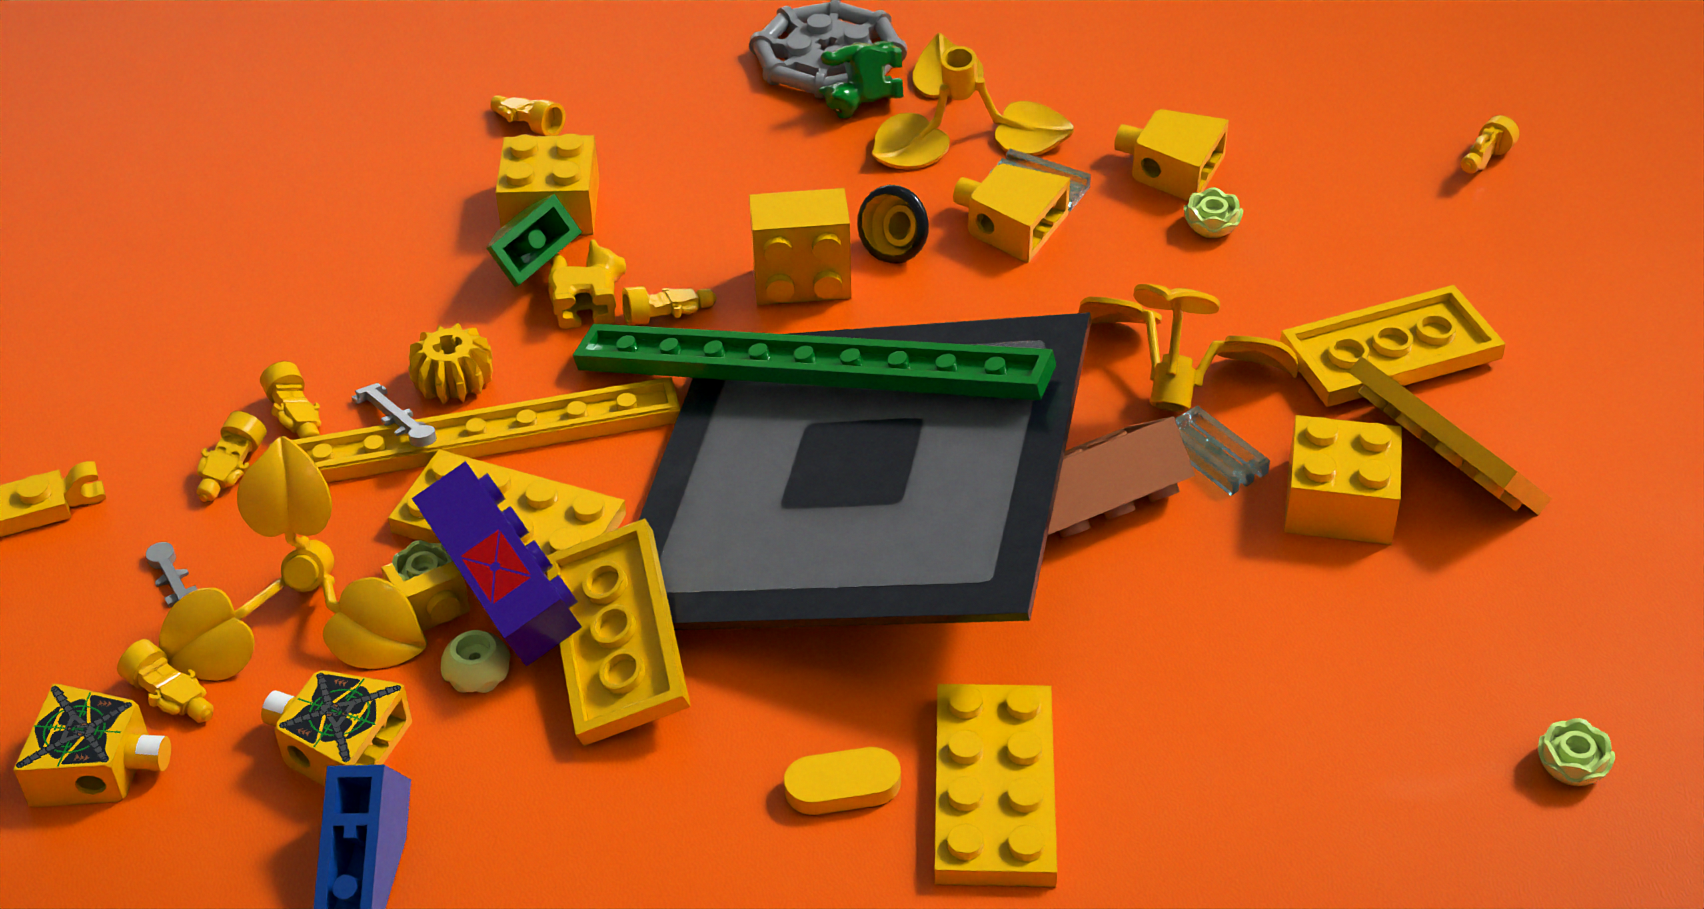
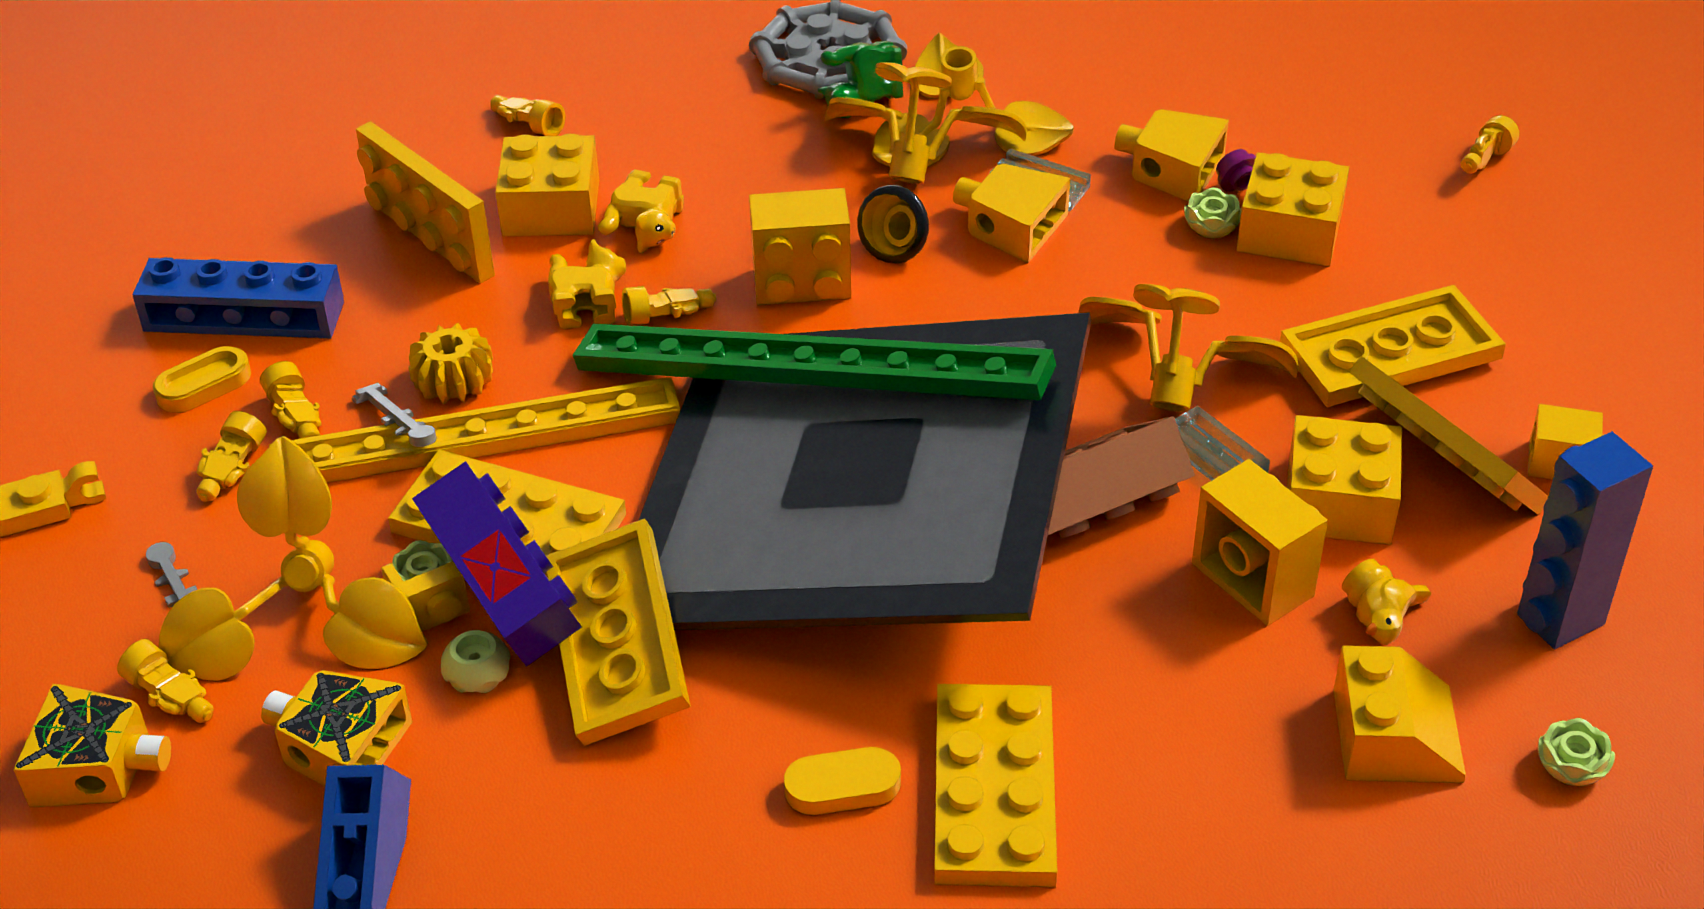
(201, 379): none -> yellow tile
(239, 297): none -> blue brick
(425, 202): none -> yellow plate
(532, 238): green slope -> none
(644, 209): none -> yellow animal
(910, 151): none -> yellow plant
(1235, 170): none -> magenta plate
(1258, 541): none -> yellow brick
(1292, 208): none -> yellow brick
(1381, 599): none -> yellow animal
(1395, 718): none -> yellow slope
(1556, 431): none -> yellow brick
(1583, 538): none -> blue brick

